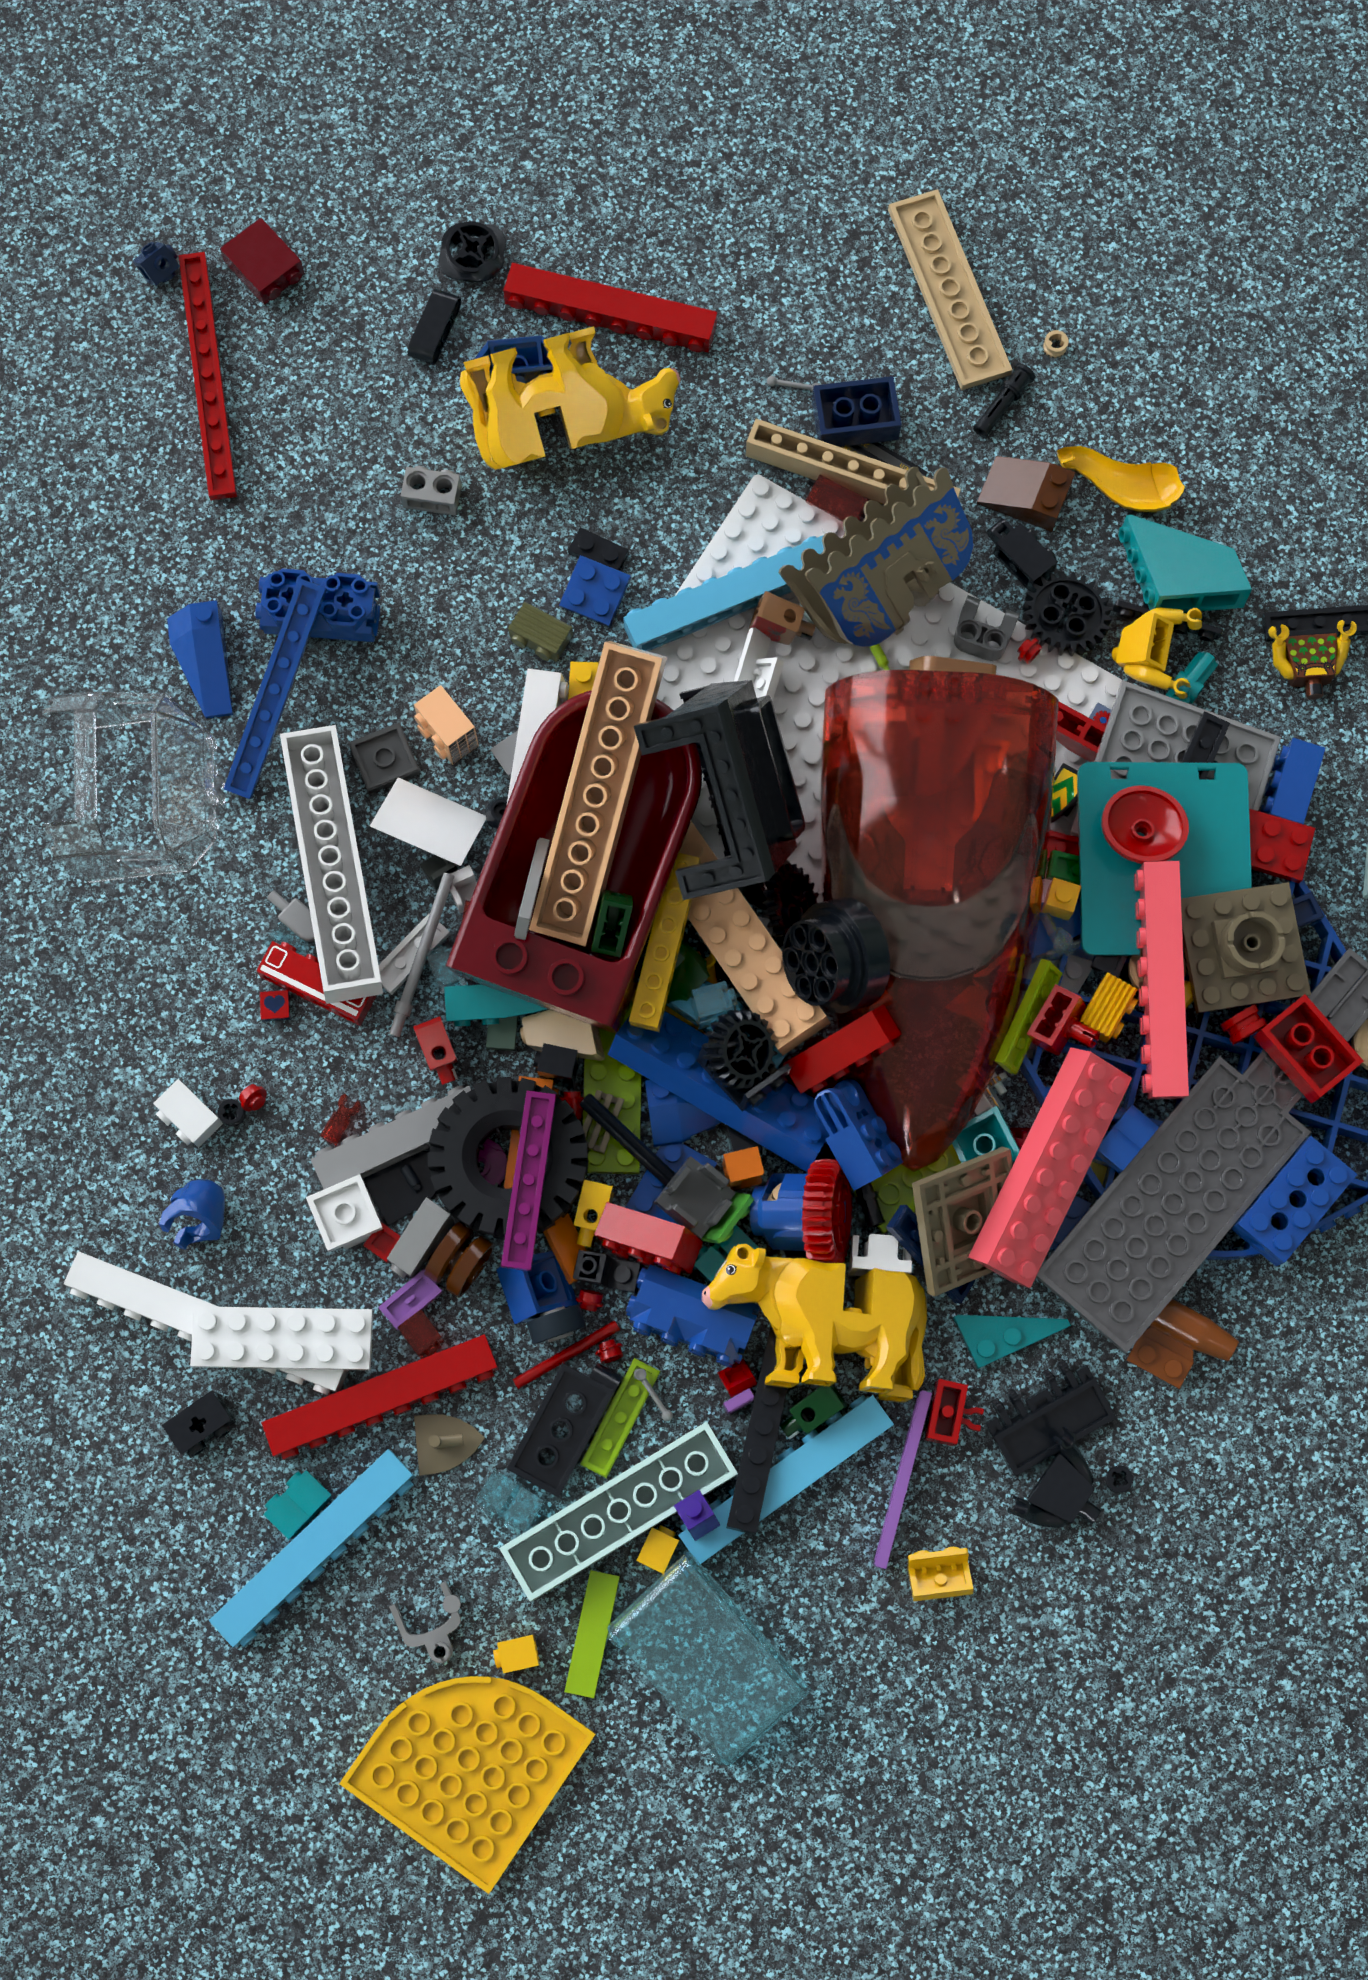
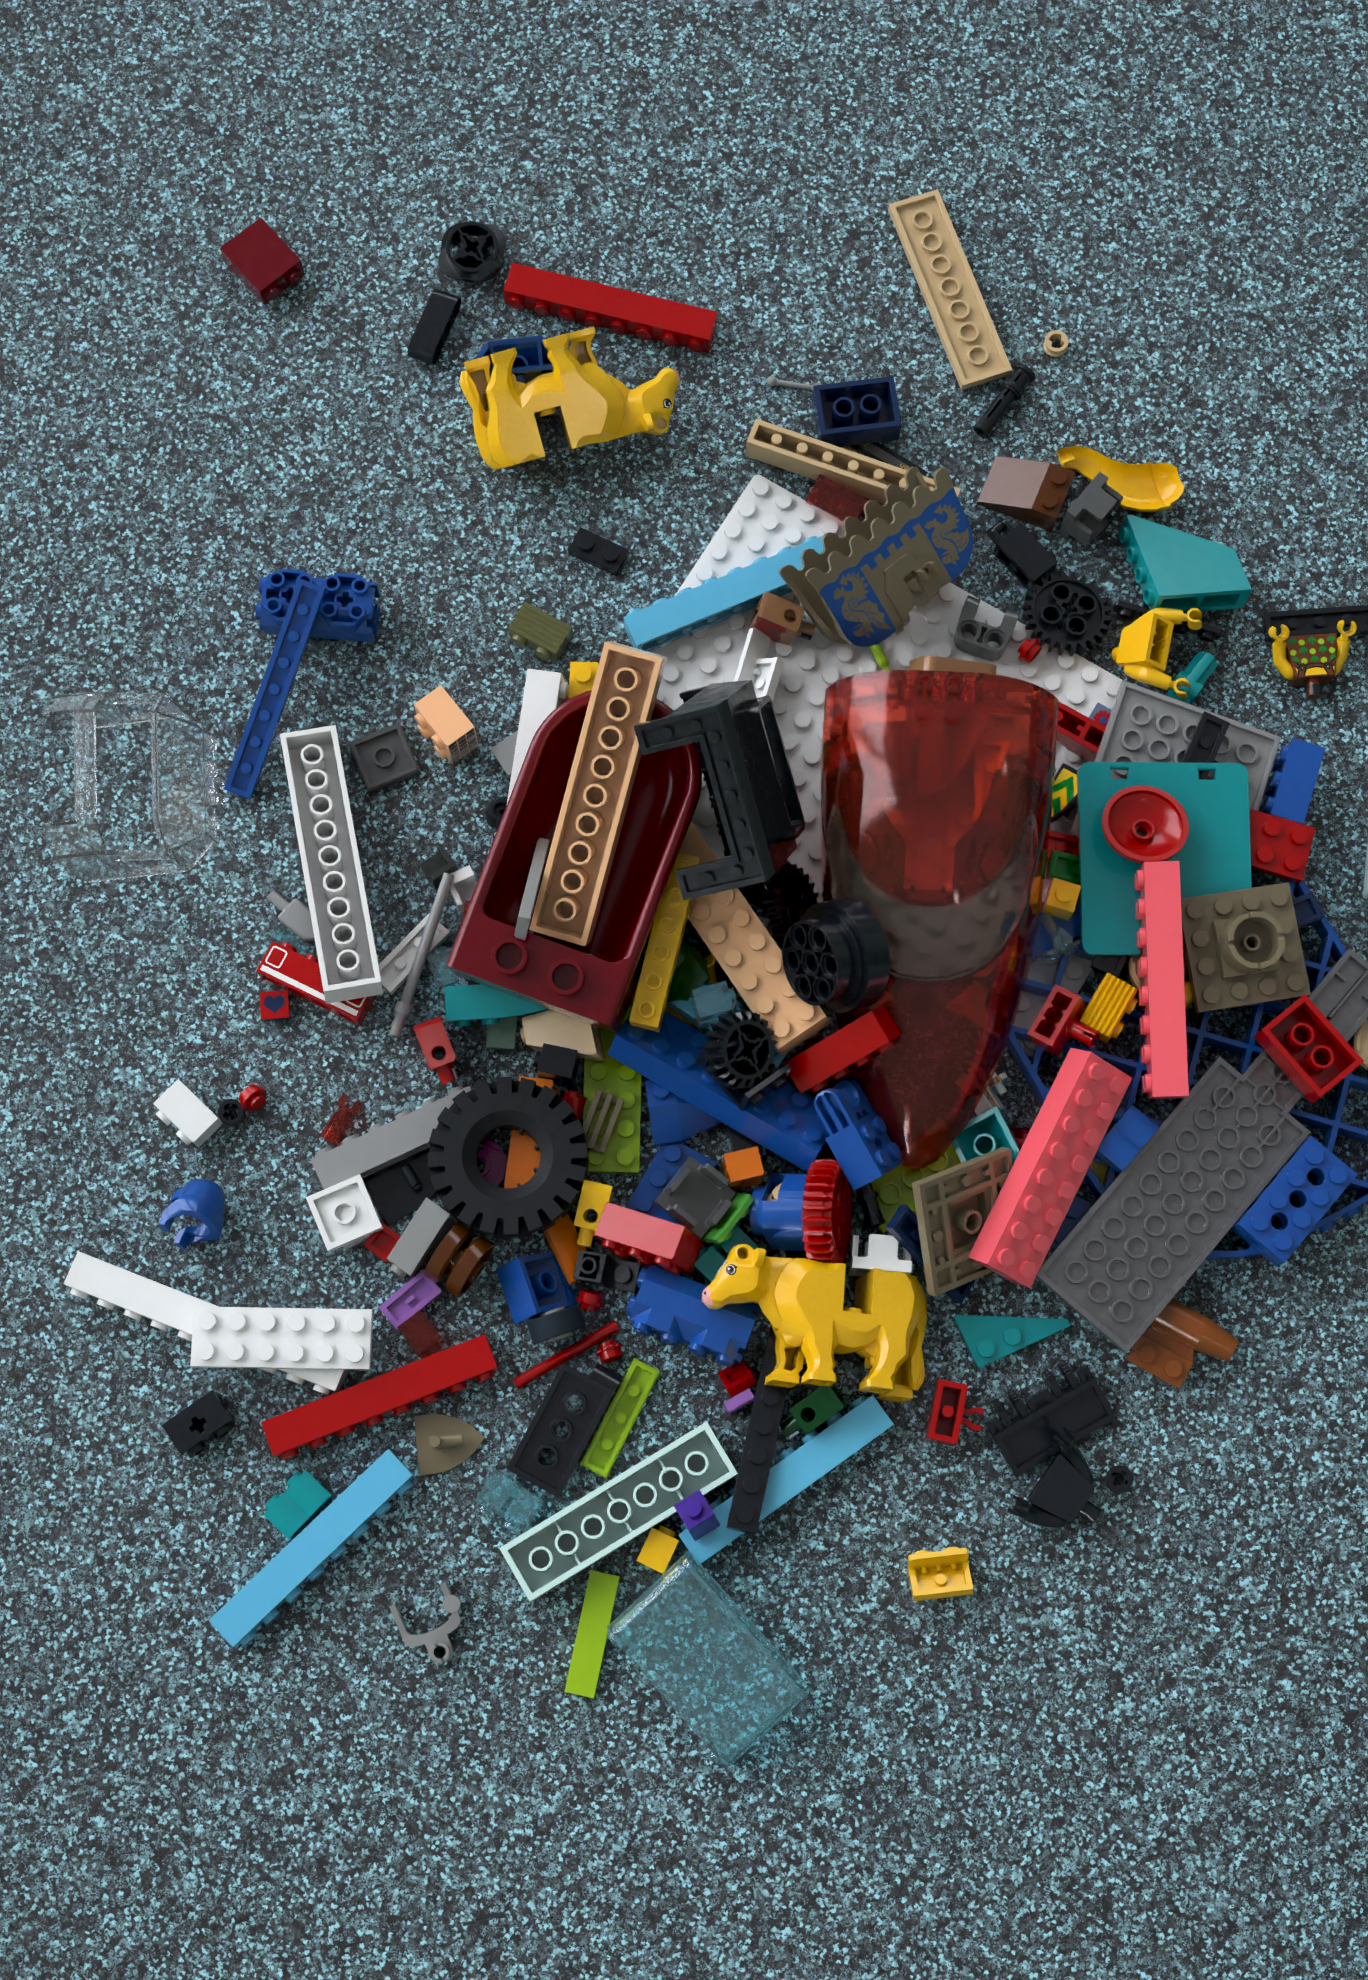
(157, 263): dark blue brick -> none
(200, 648): blue wedge -> none
(207, 376): red plate -> none
(428, 821): white sticker -> none
(429, 497): light grey brick -> none
(469, 1769): yellow plate -> none
(516, 1654): yellow brick -> none
(528, 1181): magenta plate -> none
(595, 591): blue plate -> none
(614, 918): dark green torso -> none
(627, 1139): black axle -> none
(640, 1374): light grey hinge -> none
(902, 1480): medium lavender tile -> none
(1016, 1040): lime tile -> none
(1087, 514): none -> dark grey panel
(1244, 1024): red wheel -> none

